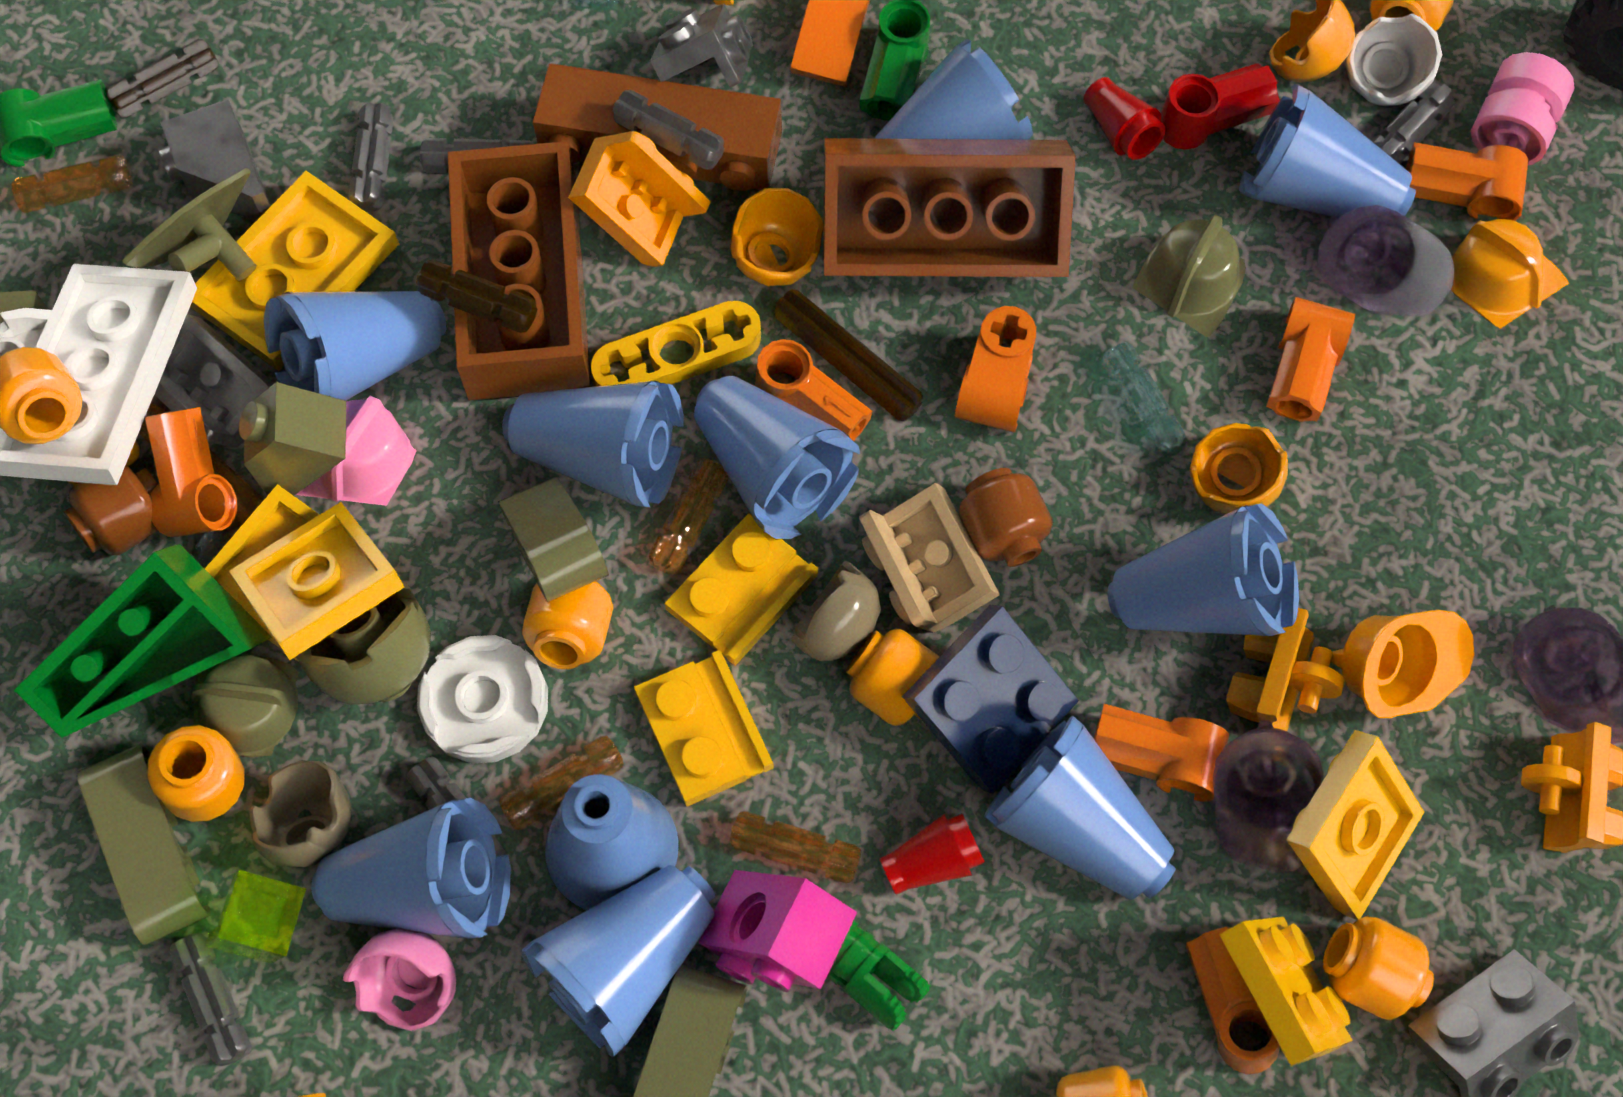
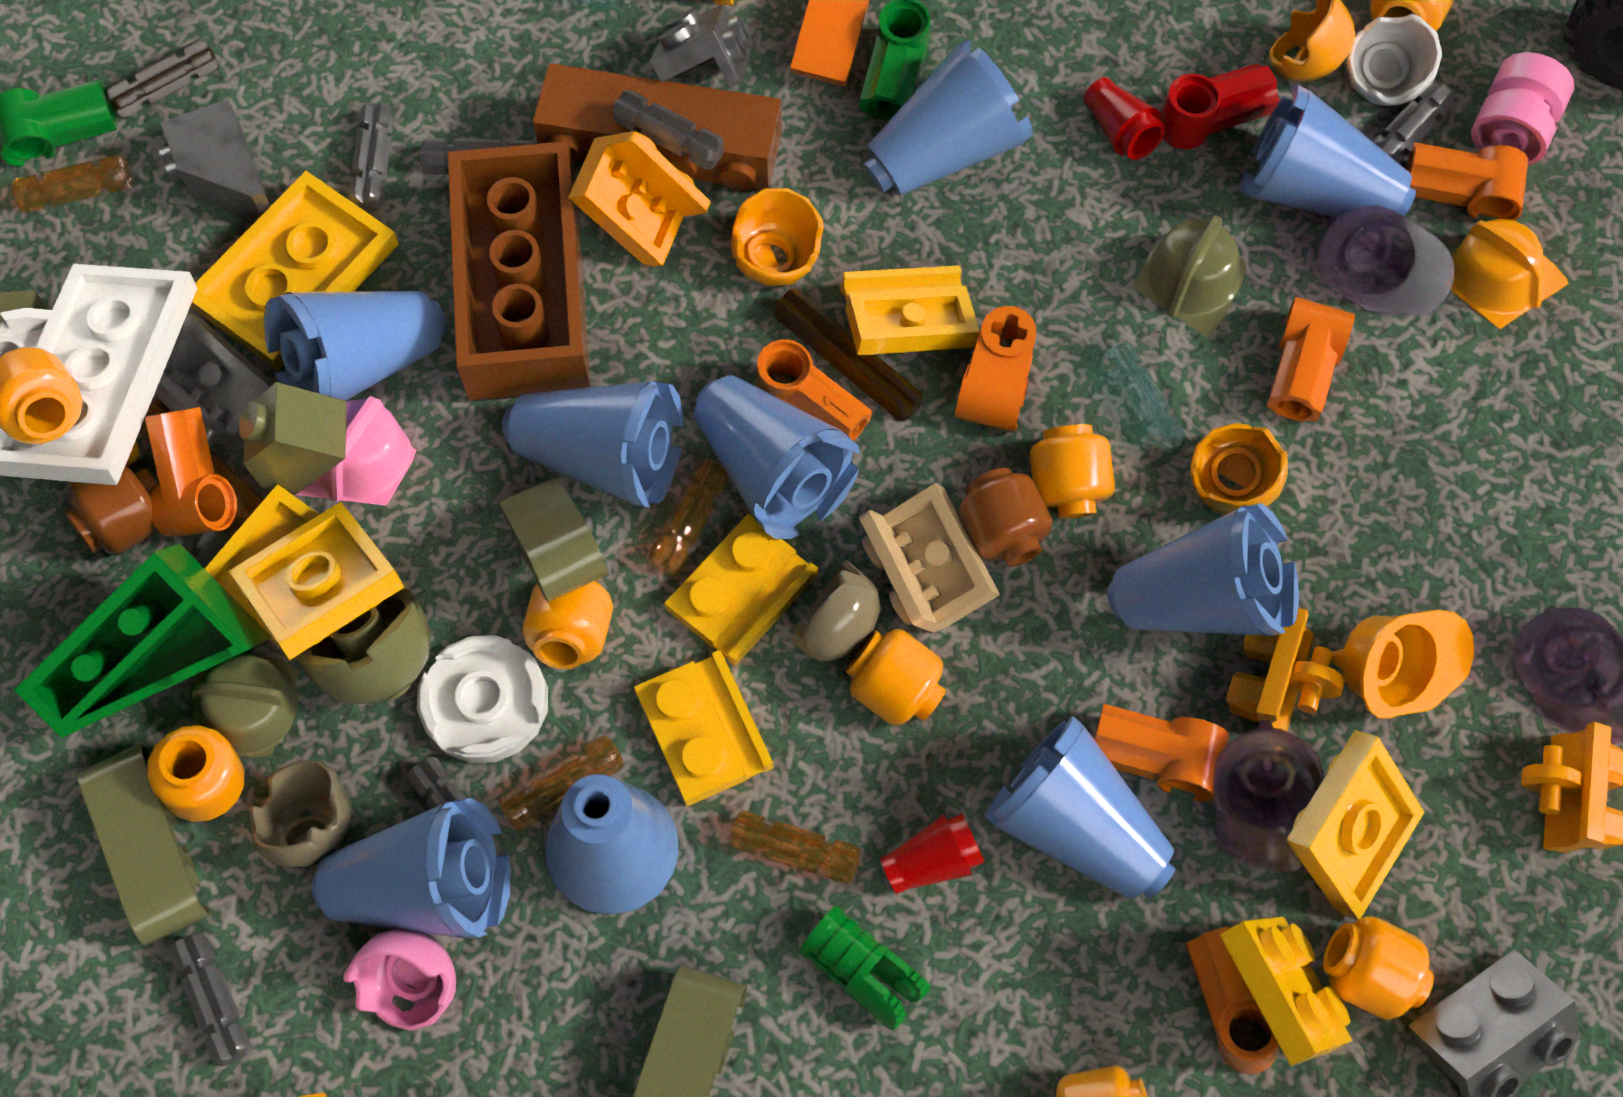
(198, 234): olive shield -> none
(257, 918): clear neon green panel -> none
(476, 296): dark brown axle -> none
(623, 953): medium blue cone -> none
(685, 329): yellow beam -> none
(777, 930): dark pink brick -> none
(909, 310): none -> yellow plate
(947, 207): dark orange brick -> none
(991, 698): dark blue plate -> none
(1073, 470): none -> light orange head

